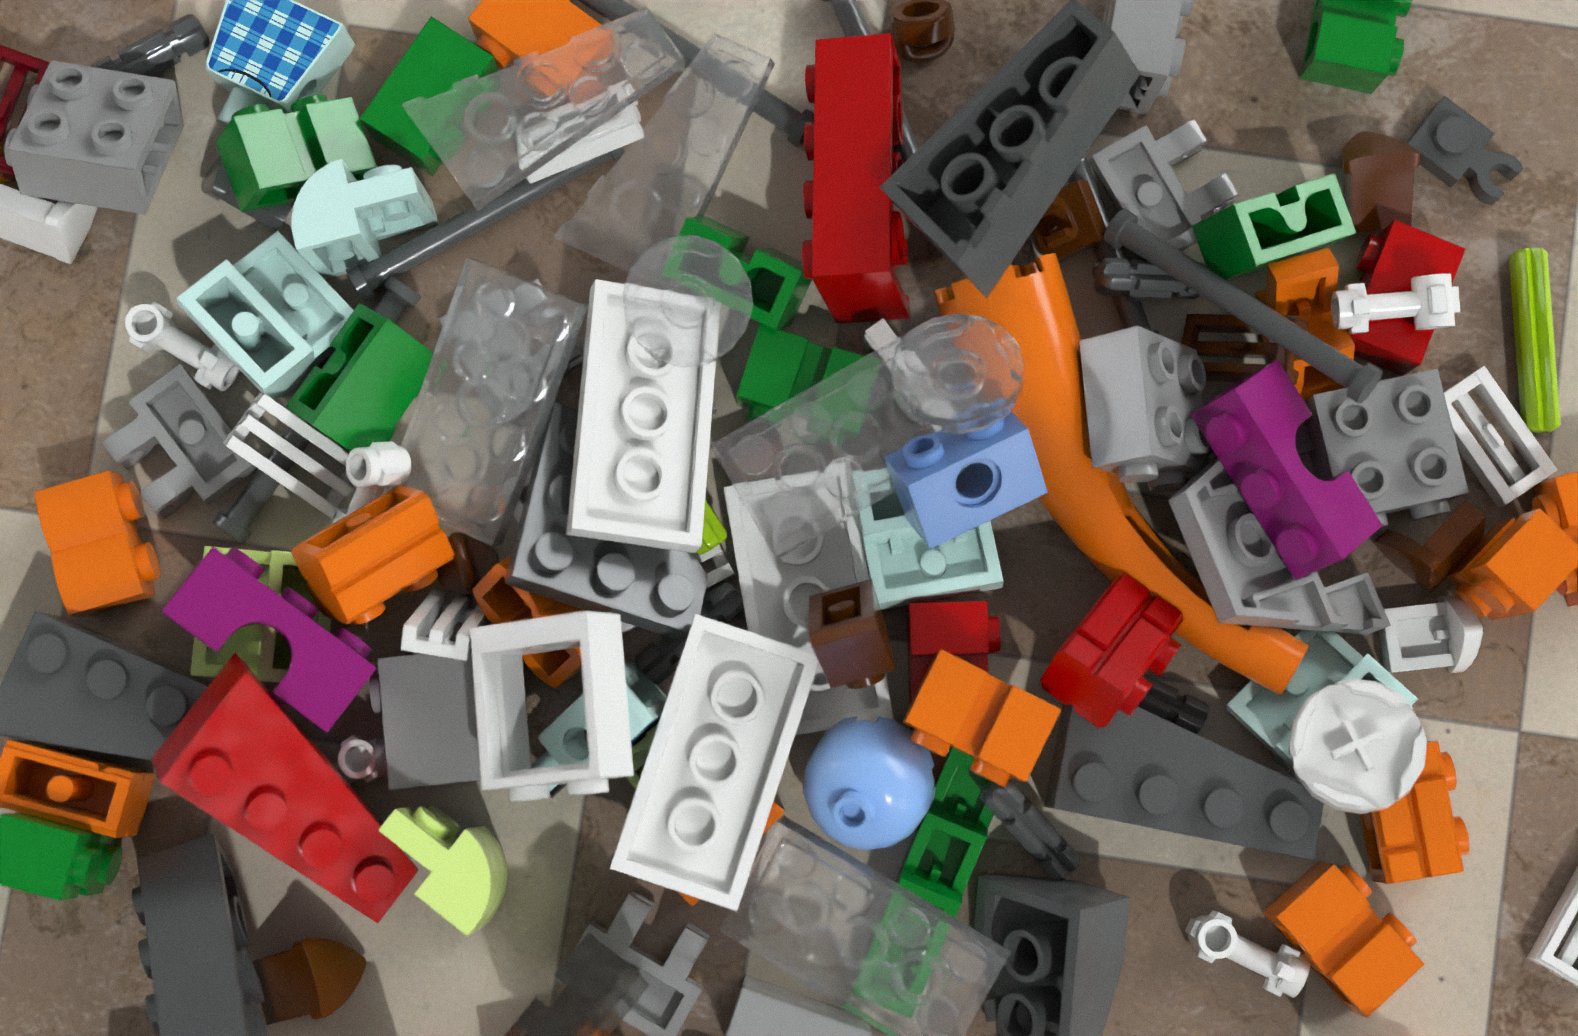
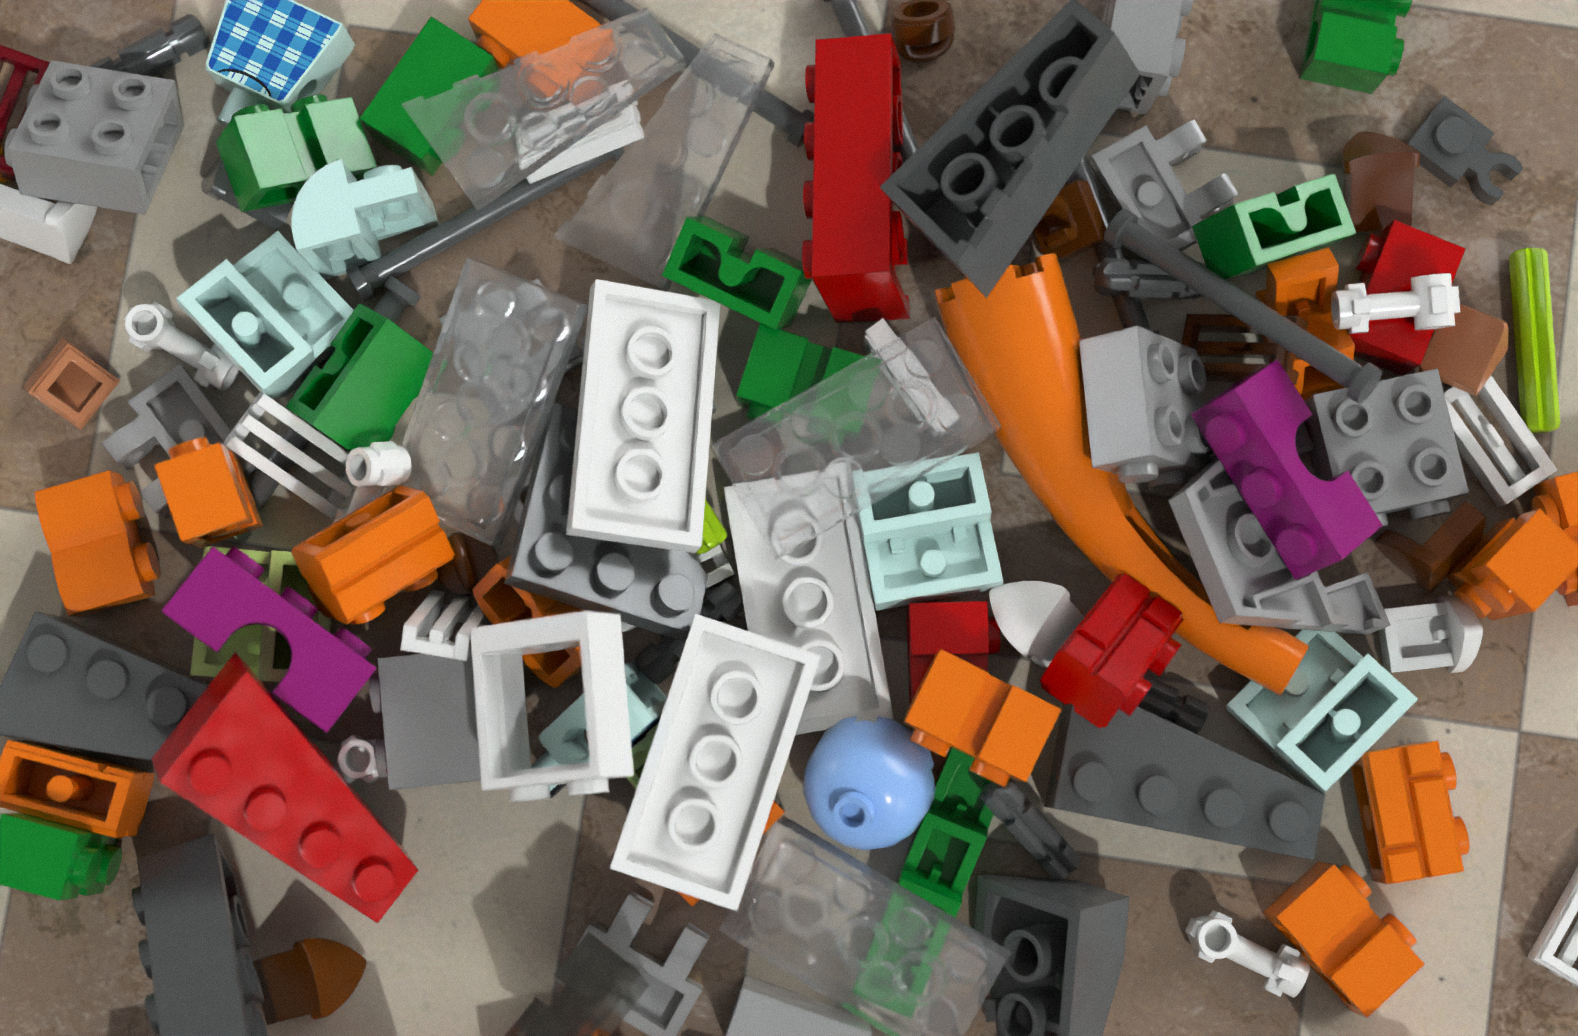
(71, 383): none -> nougat slope
(207, 493): none -> orange brick
(466, 870): yellowish green brick -> none
(687, 301): clear tile -> none
(850, 635): reddish brown slope -> none
(947, 504): medium blue brick -> none
(957, 373): clear tile -> none
(1035, 617): none -> white tile
(1357, 746): white tile -> none
(1468, 350): none -> nougat slope

